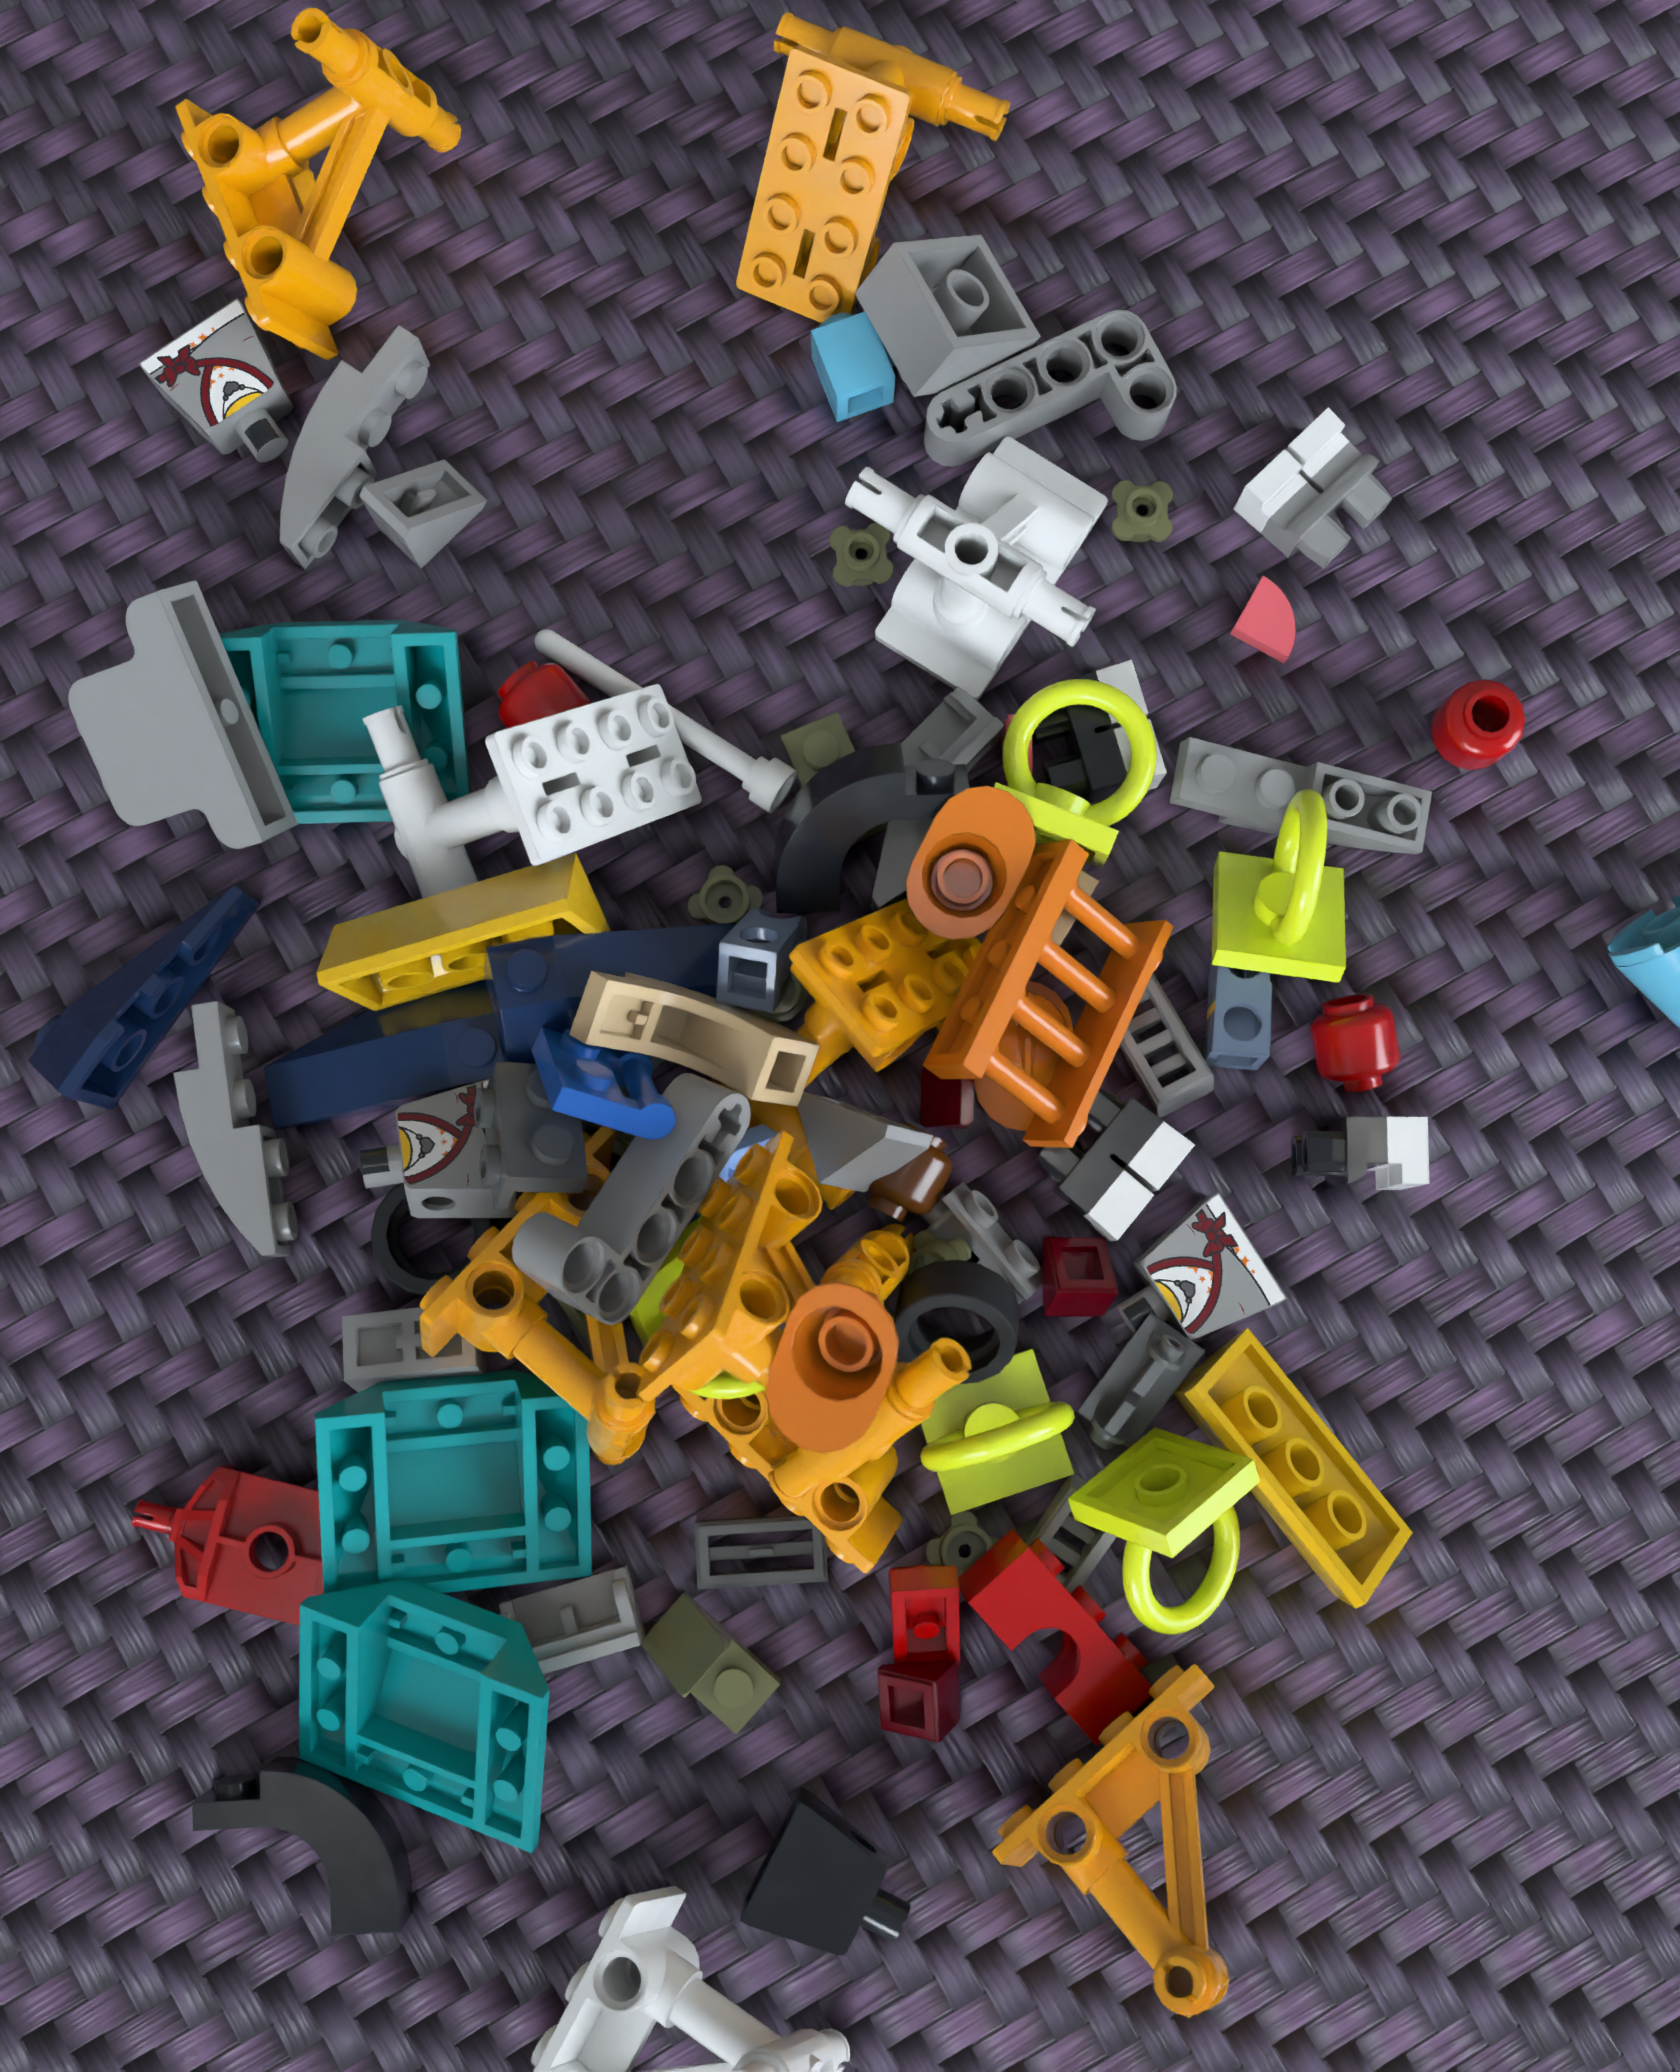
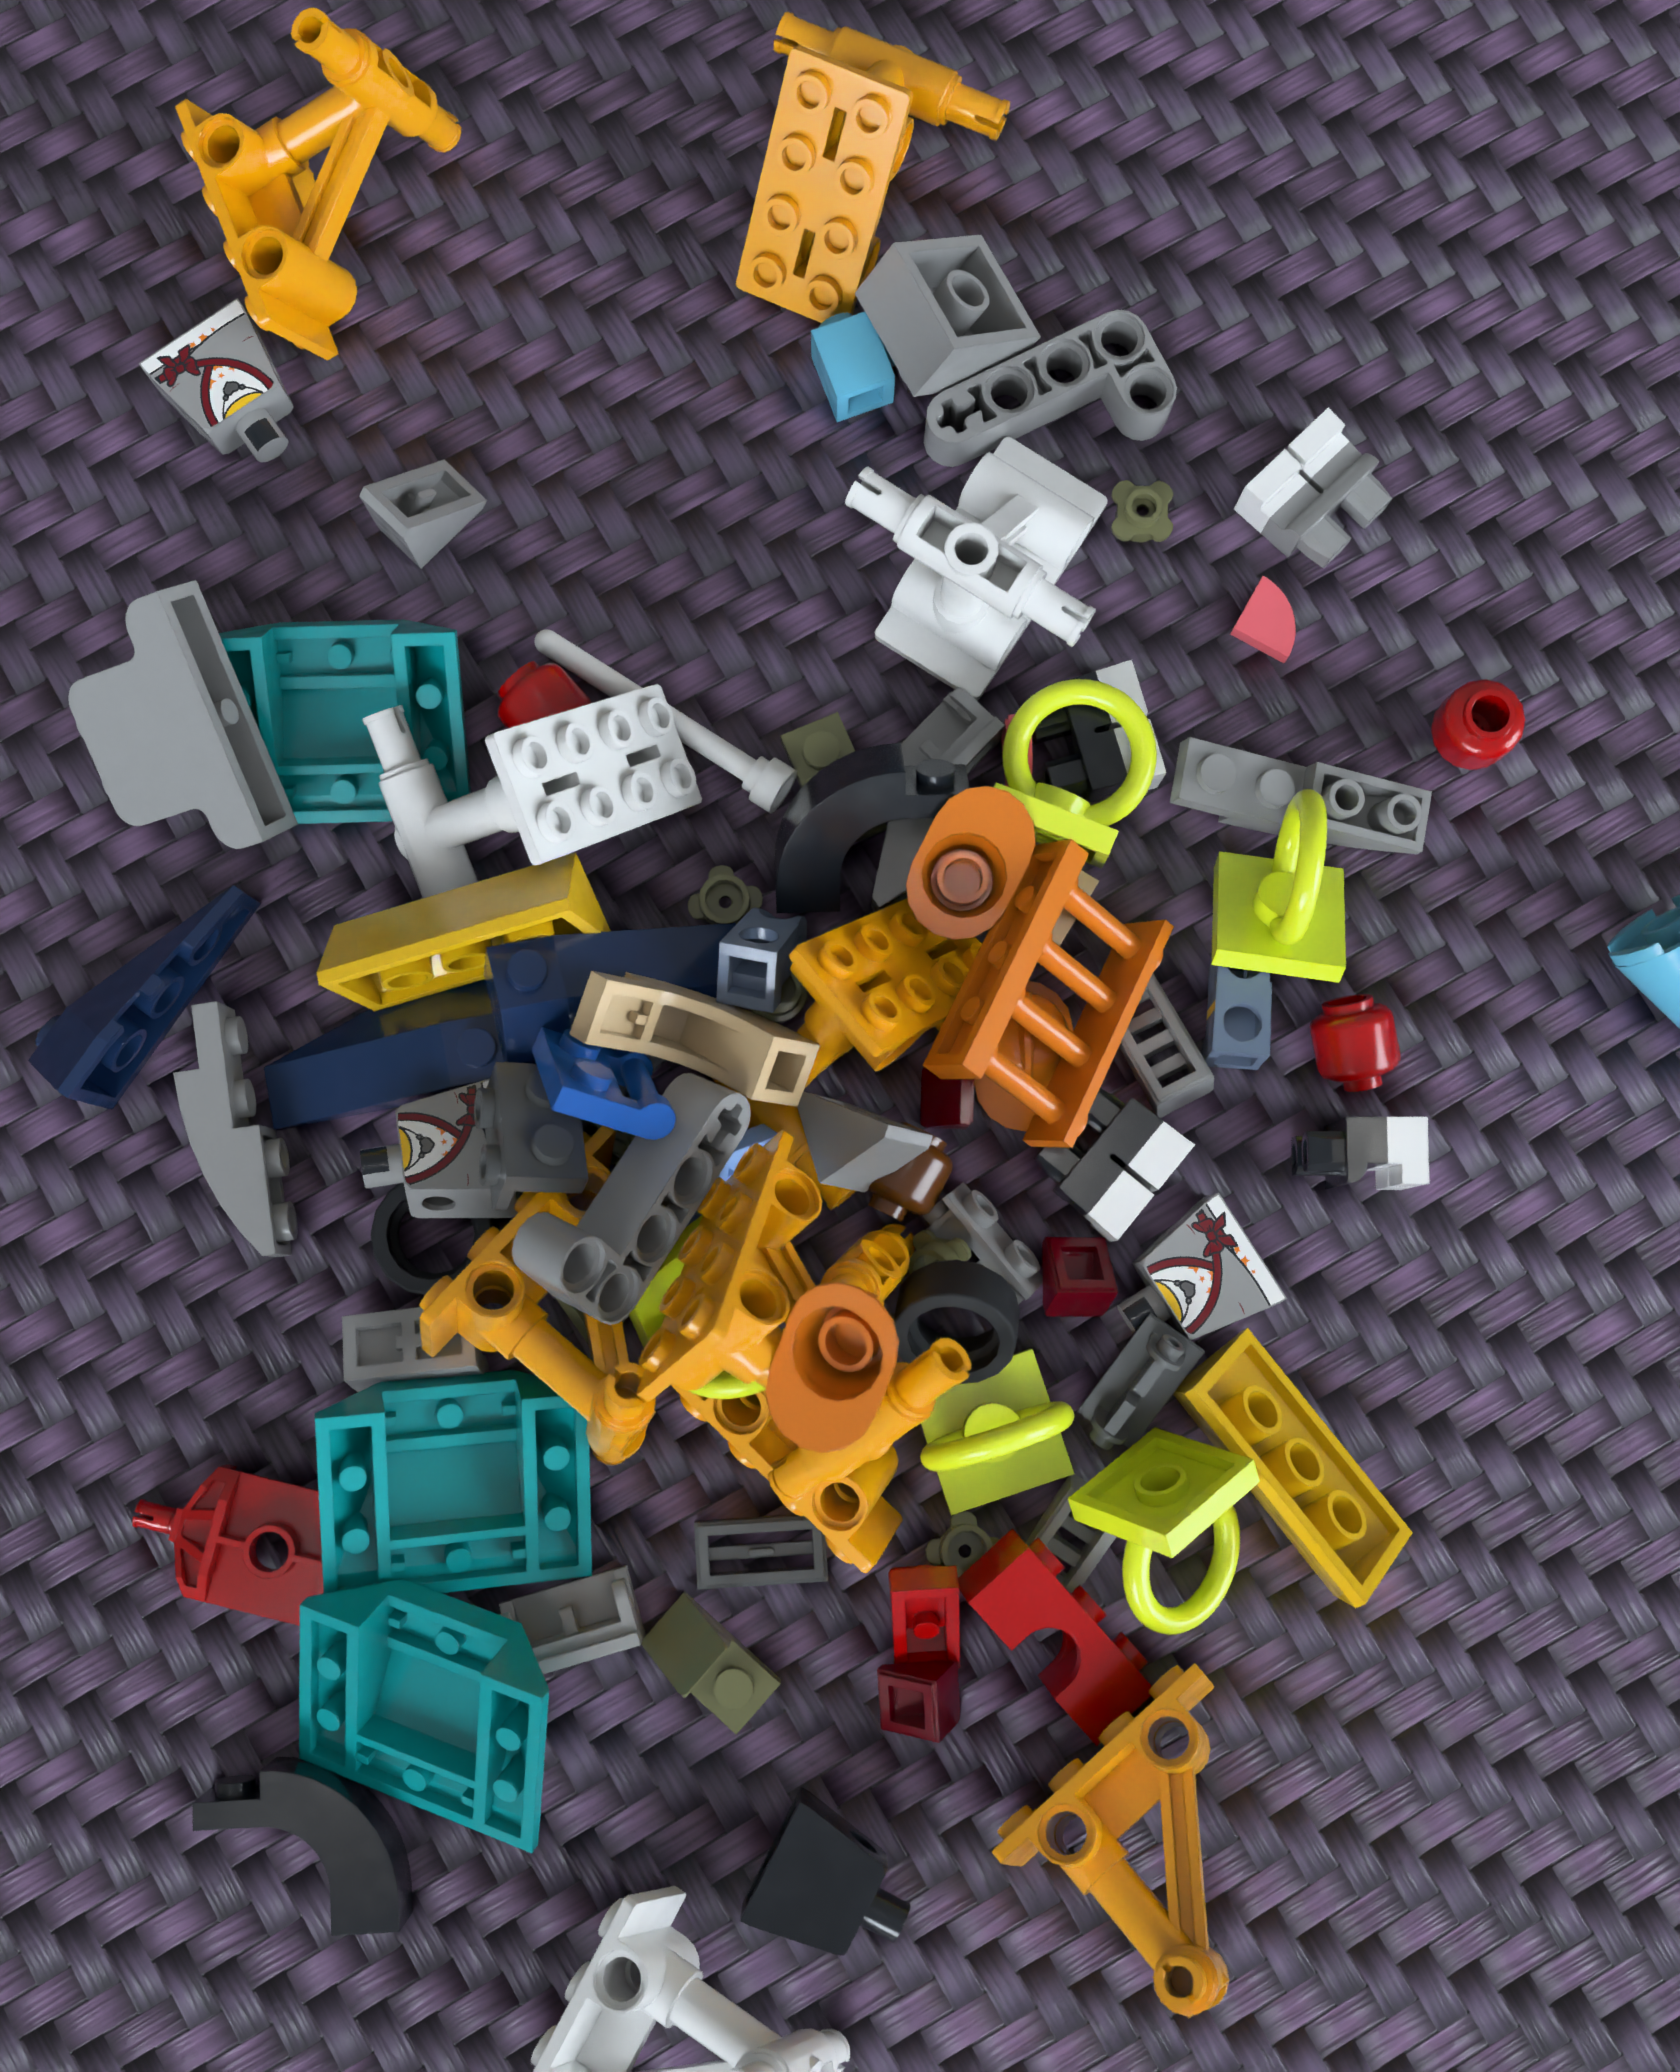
(330, 453): light grey slope -> none
(859, 572): olive plate -> none

